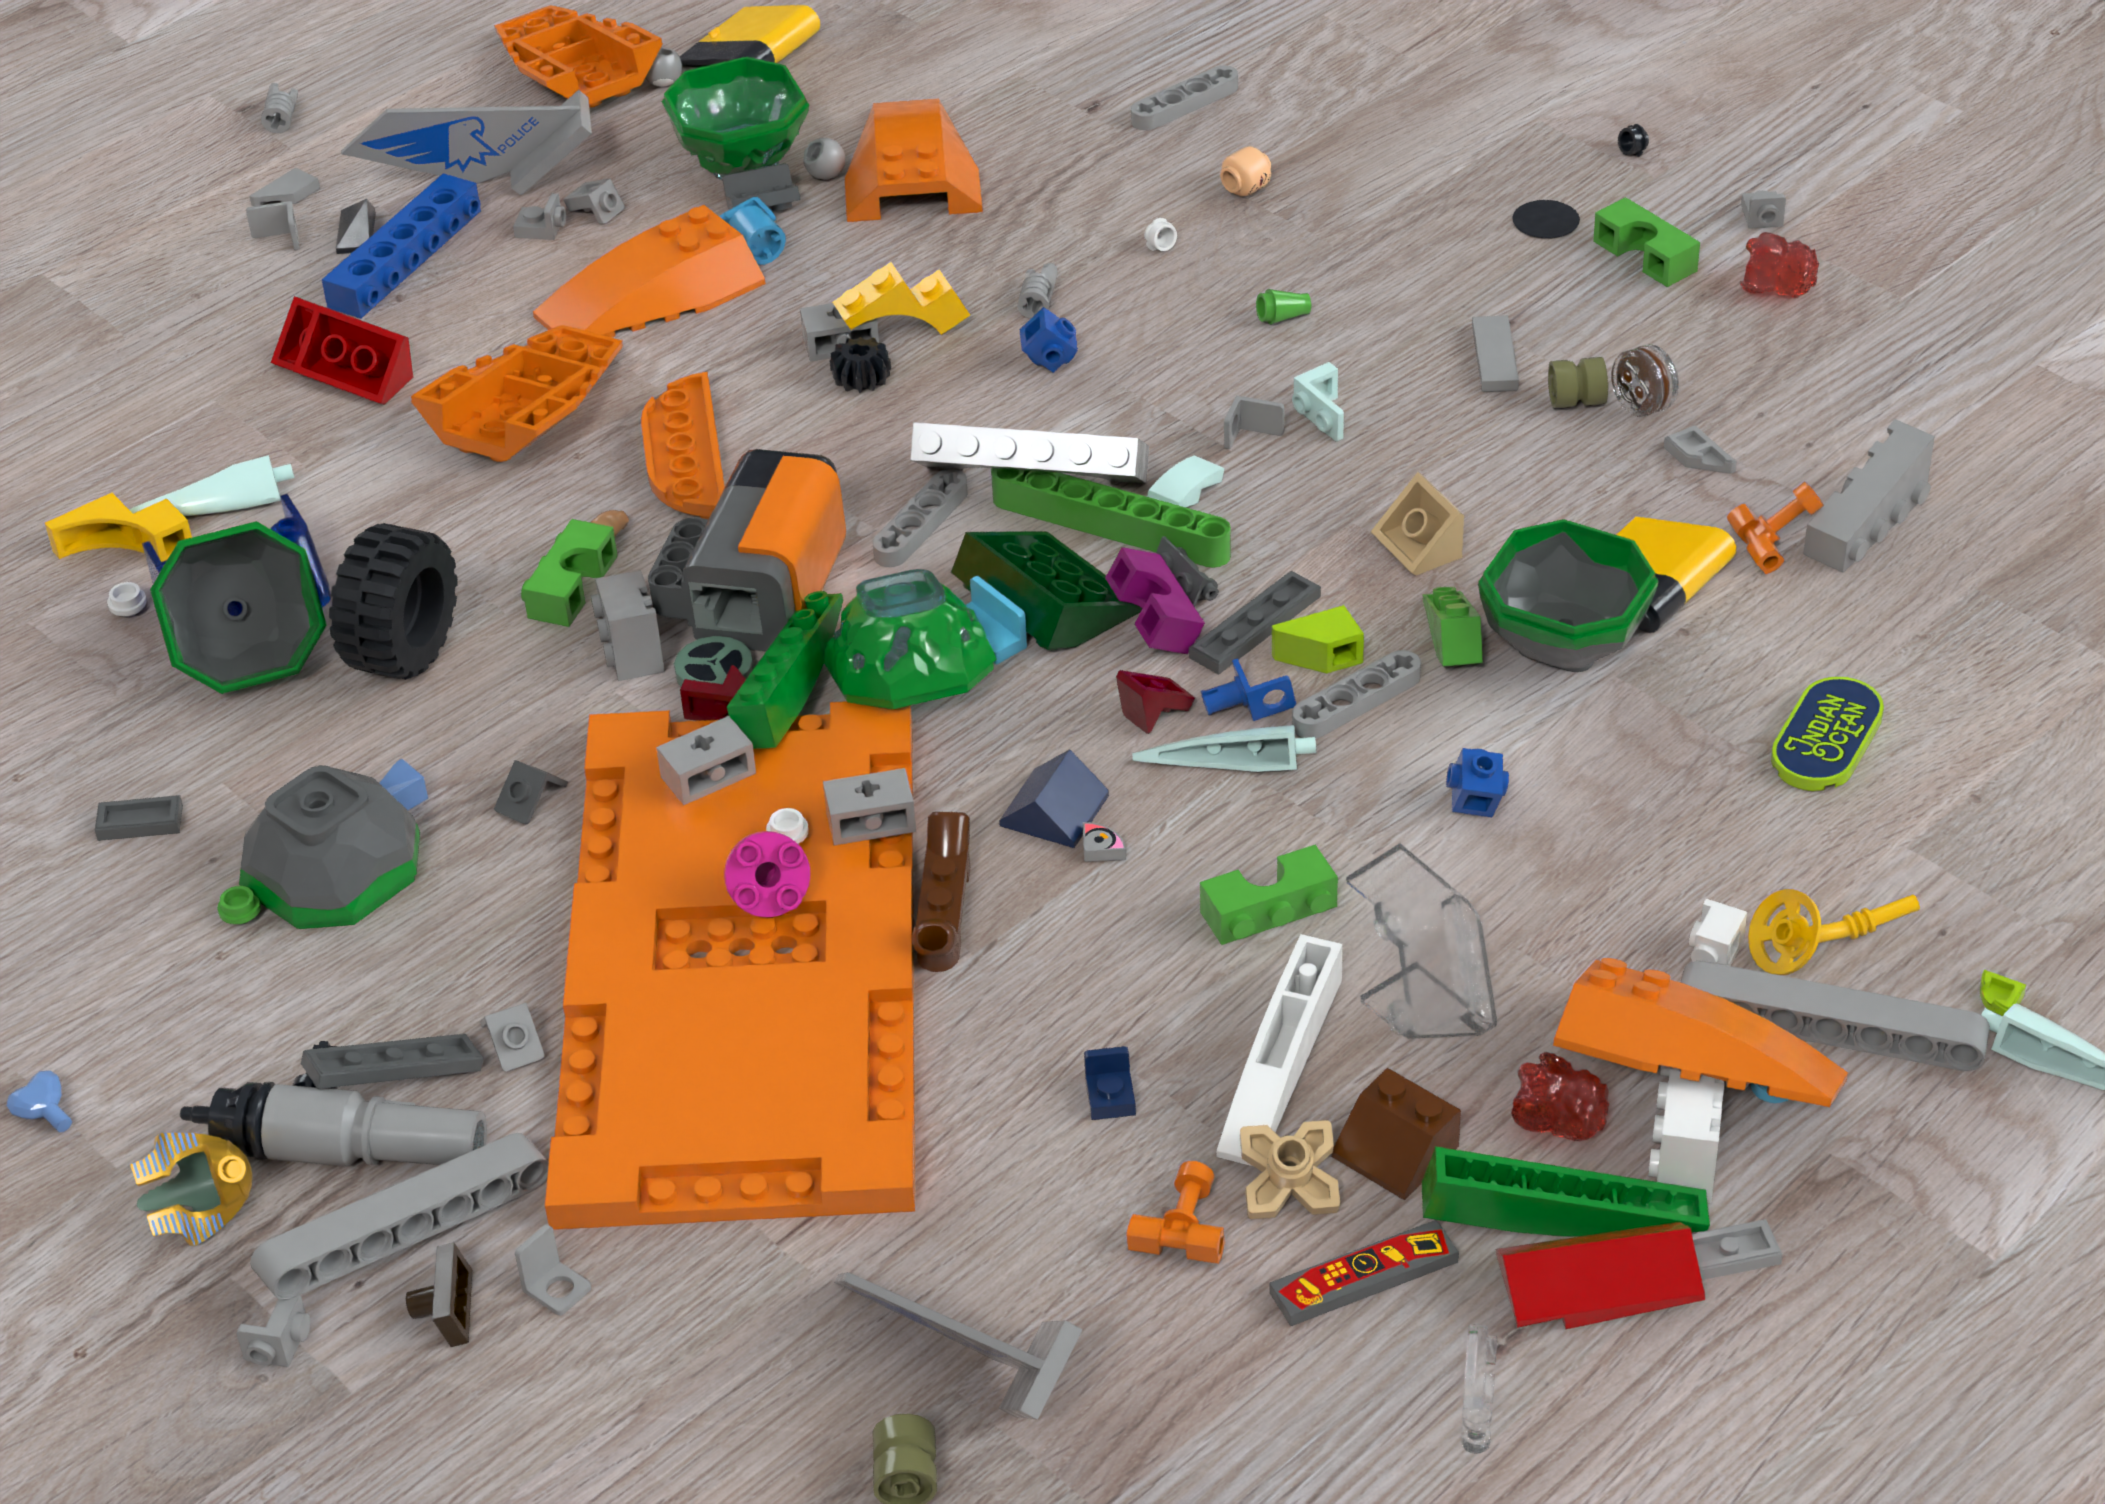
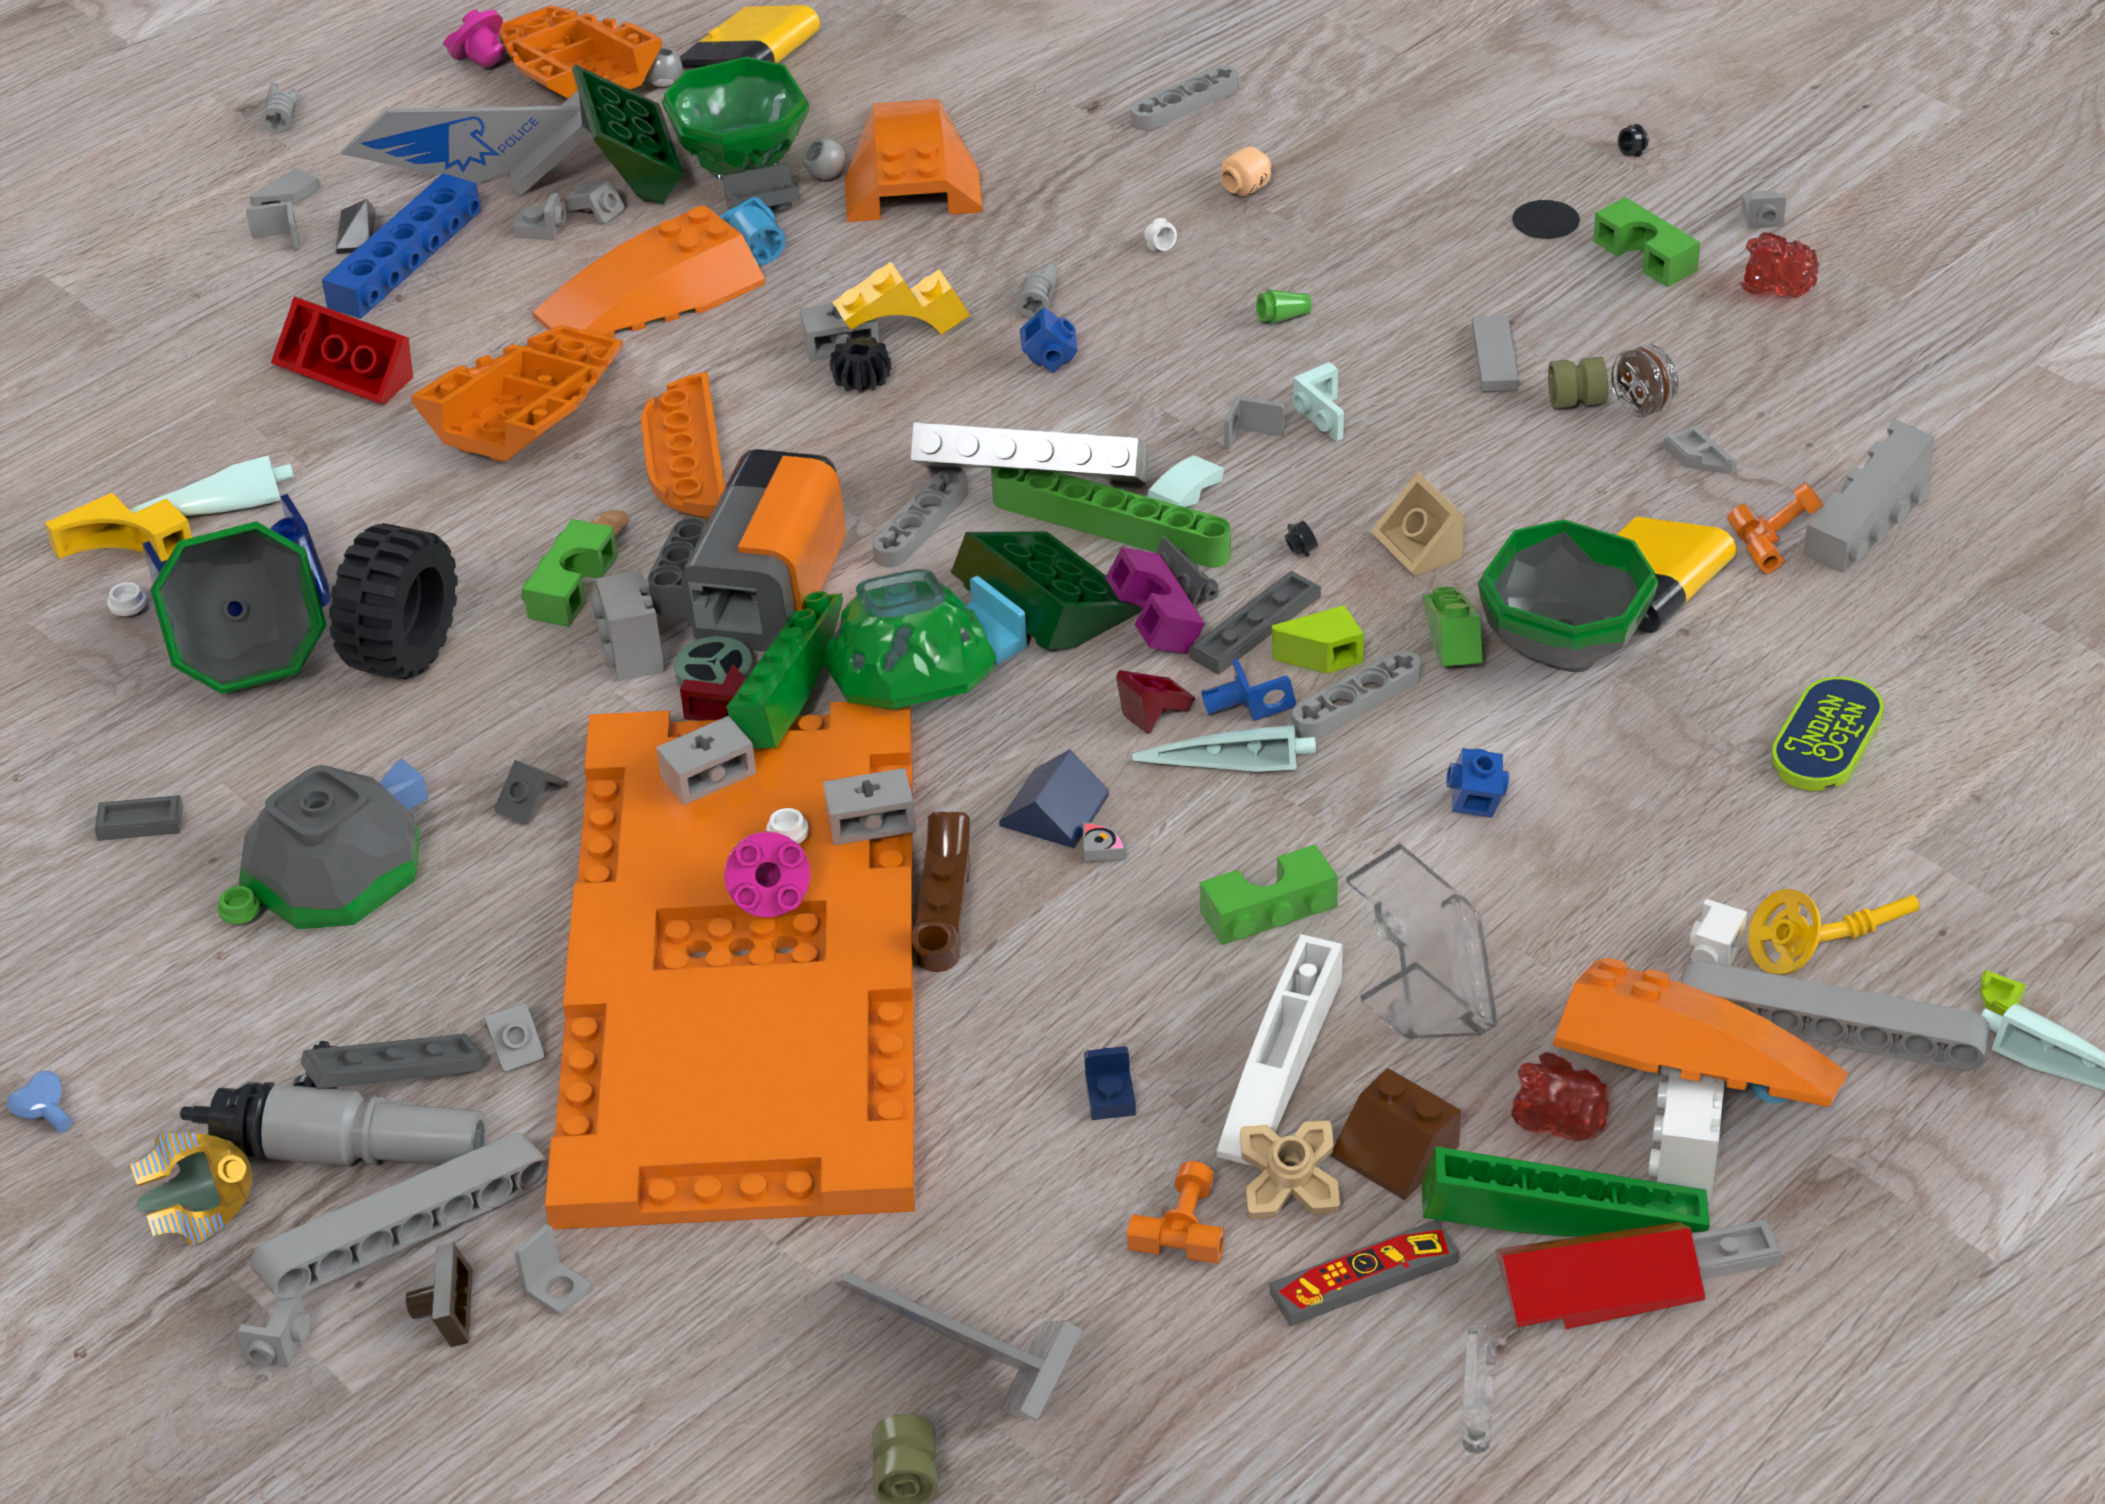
(477, 39): none -> dark pink plate
(630, 135): none -> dark green slope
(1300, 538): none -> black plate

